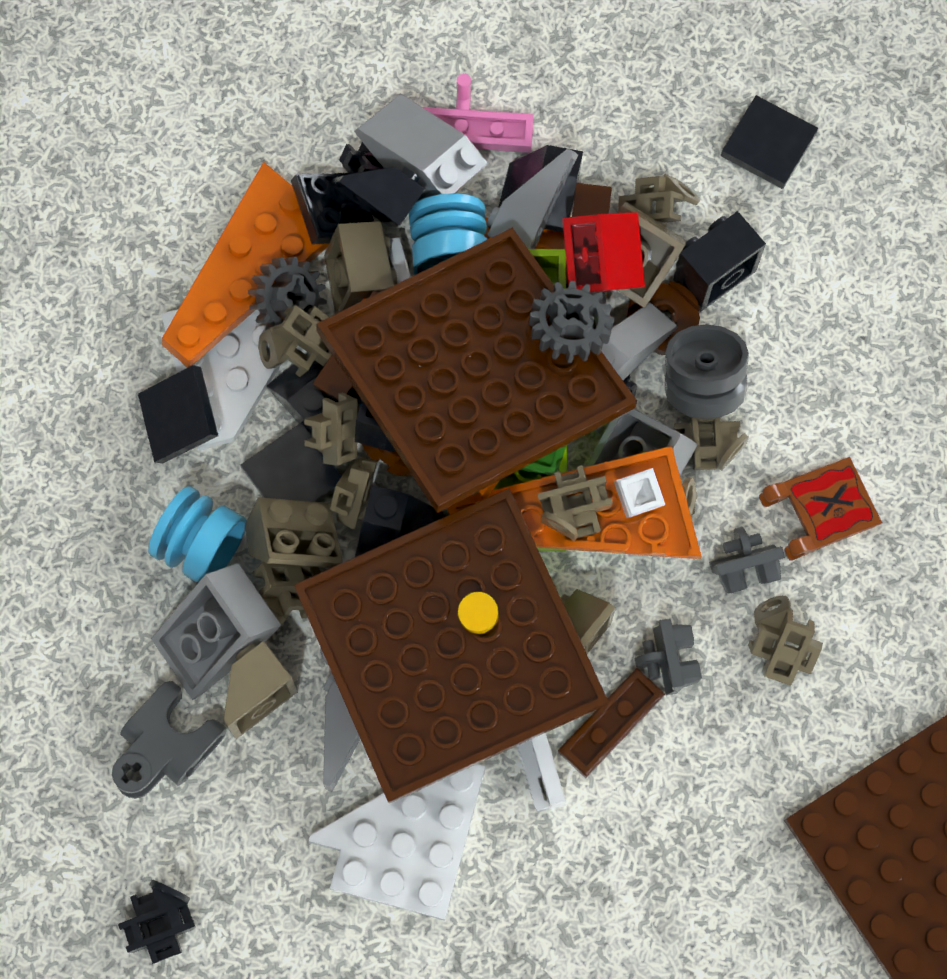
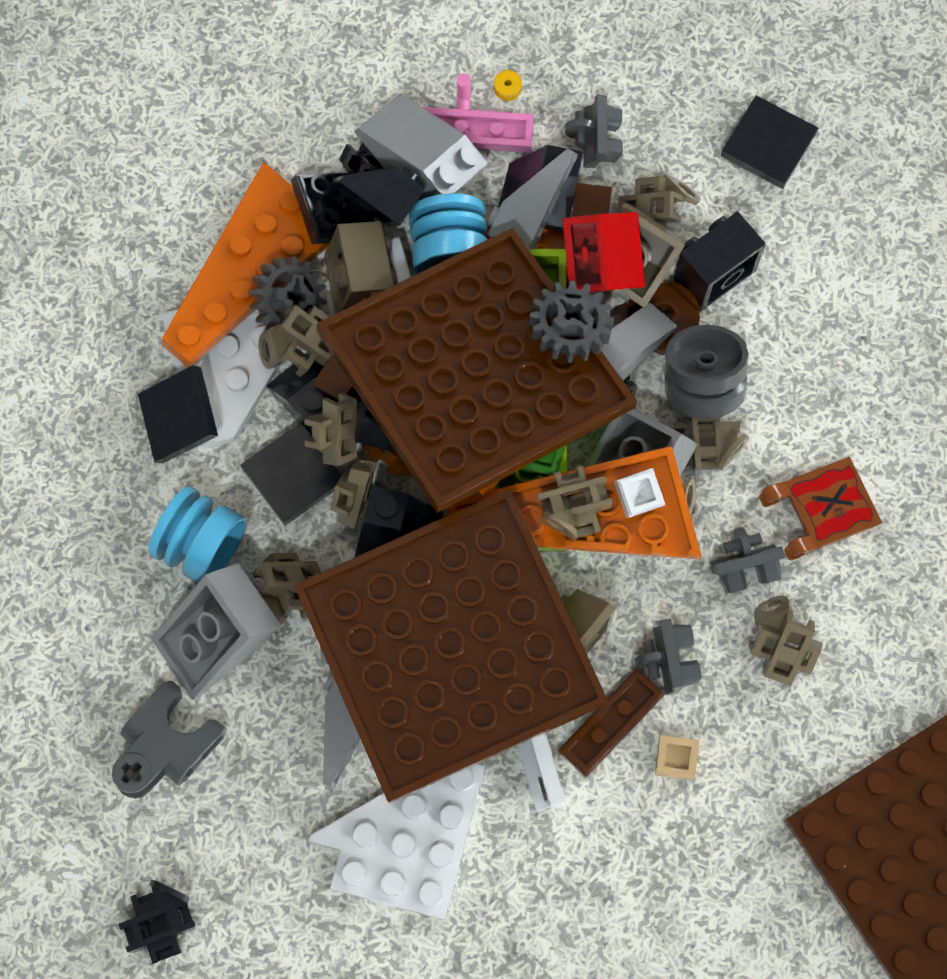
(255, 688): dark tan slope -> none
(293, 533): dark tan slope -> none
(478, 612): yellow tile -> none
(509, 92): none -> yellow piece
(591, 129): none -> dark grey hips
(677, 757): none -> tan plate

